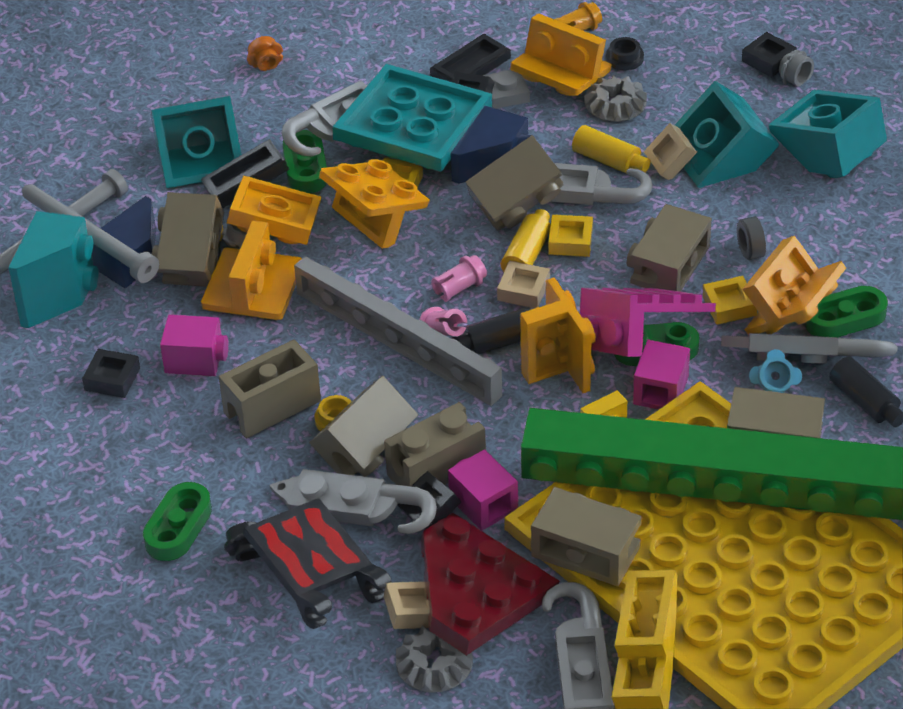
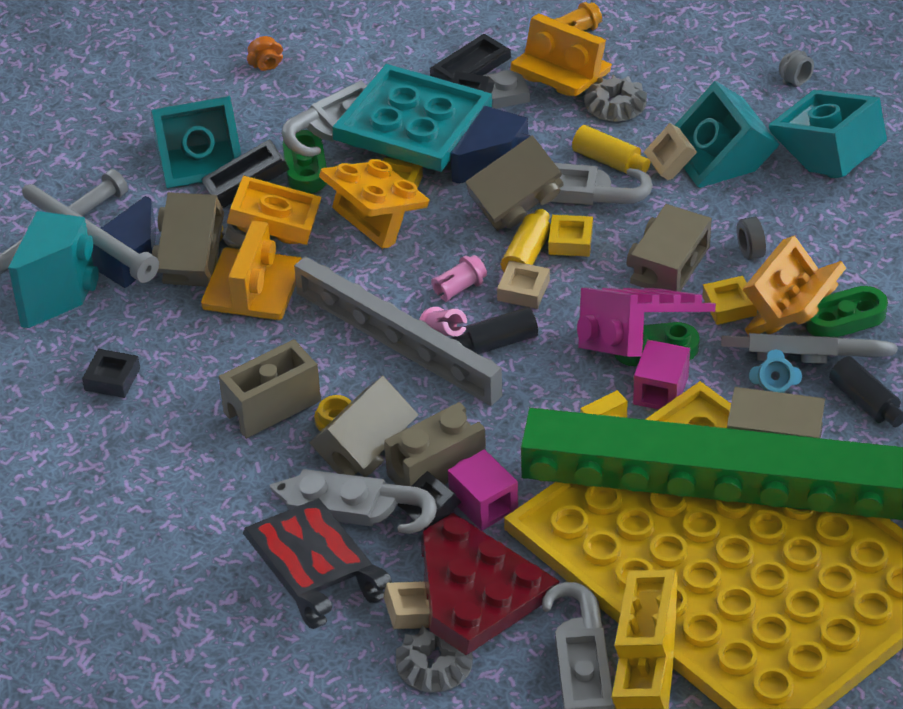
(175, 524): green plate -> none
(193, 345): dark pink brick -> none
(238, 544): black plate -> none
(557, 339): light orange bracket -> none
(585, 536): dark tan brick -> none
(625, 54): black plate -> none
(766, 53): black plate -> none

